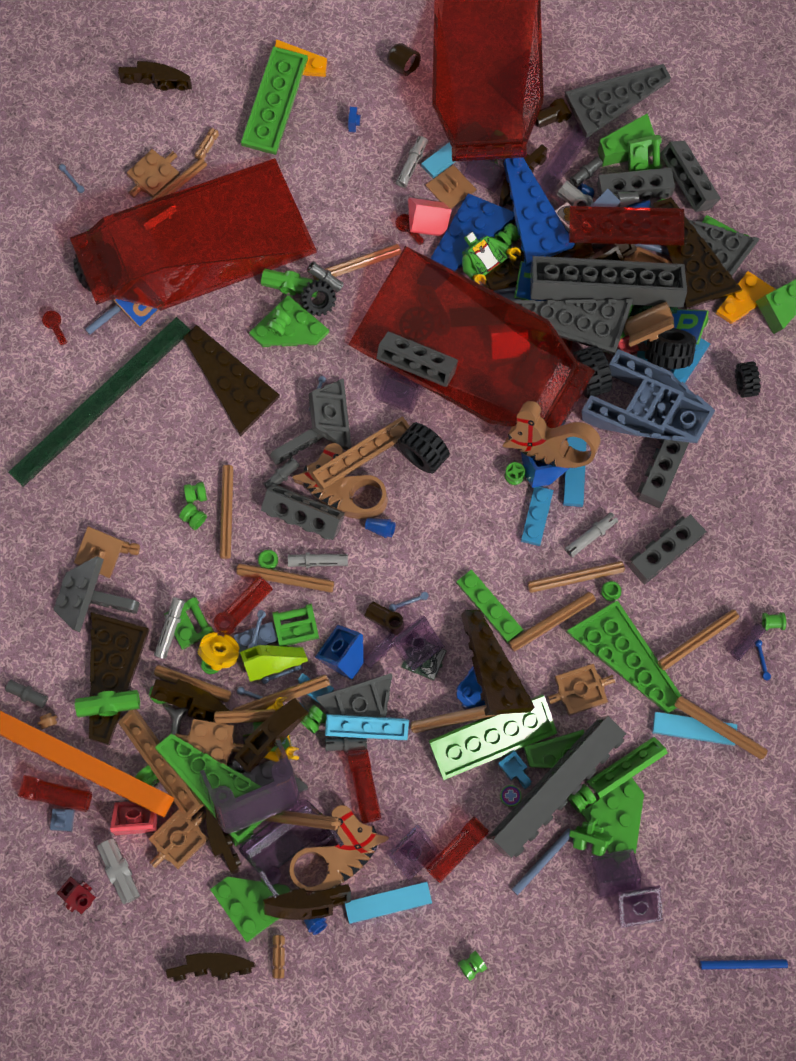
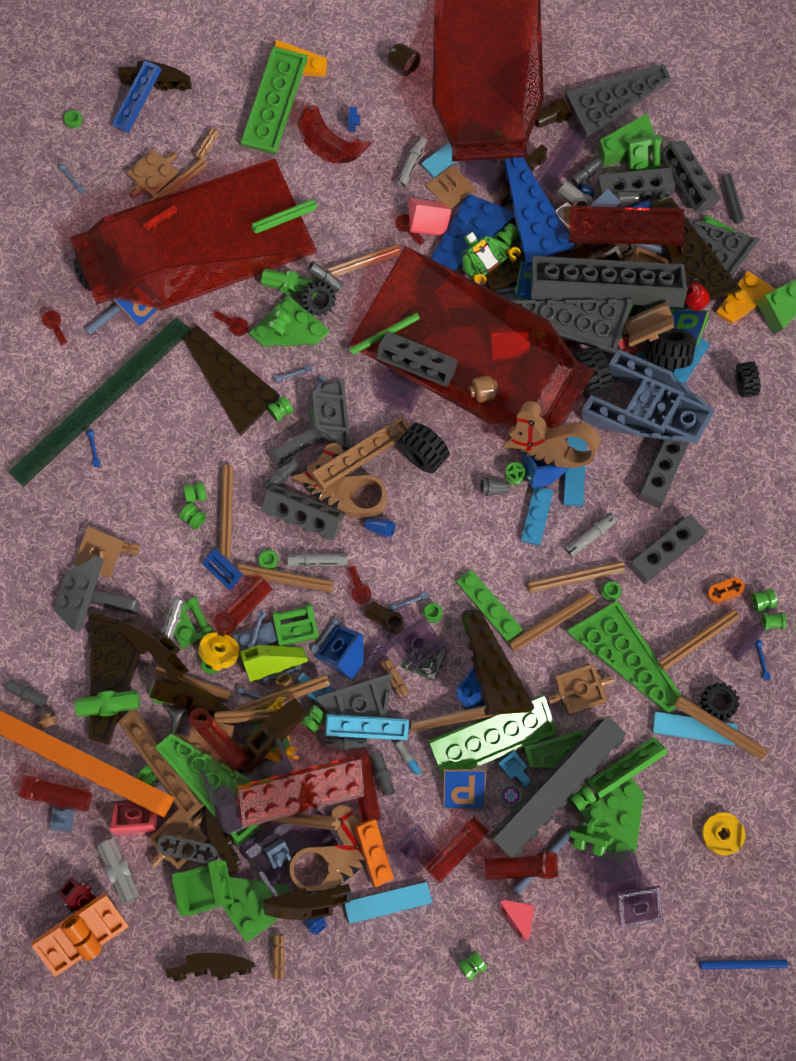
(73, 119): none -> bright green tile
(80, 935): none -> orange plate
(96, 463): none -> blue hinge
(136, 96): none -> blue plate
(151, 640): none -> dark brown slope
(174, 840): none -> dark grey beam
(202, 888): none -> bright green panel
(225, 567): none -> blue tile
(232, 754): none -> clear red piece
(237, 325): none -> clear red plate
(277, 378): none -> sand blue hinge
(277, 853): none -> sand blue tile
(280, 408): none -> bright green wheel
(284, 216): none -> bright green axle
(284, 681): none -> medium nougat plate
(300, 791): none -> clear red plate
(315, 648): none -> sand blue hinge
(325, 142): none -> clear red windscreen
(361, 593): none -> clear red plate
(373, 852): none -> orange plate
(379, 336): none -> bright green bar
(382, 774): none -> dark grey pin
(396, 682): none -> medium nougat axle
(408, 758): none -> light grey piece
(432, 612): none -> bright green plate
(464, 789): none -> blue piece
(483, 389): none -> medium nougat head
(494, 487): none -> dark grey cone
(519, 917): none -> coral slope
(542, 865): none -> clear red piece
(696, 297): none -> red head
(723, 586): none -> orange beam
(728, 693): none -> black tyre
(731, 825): none -> yellow plate
(733, 198): none -> dark grey axle
(763, 600): none -> bright green wheel

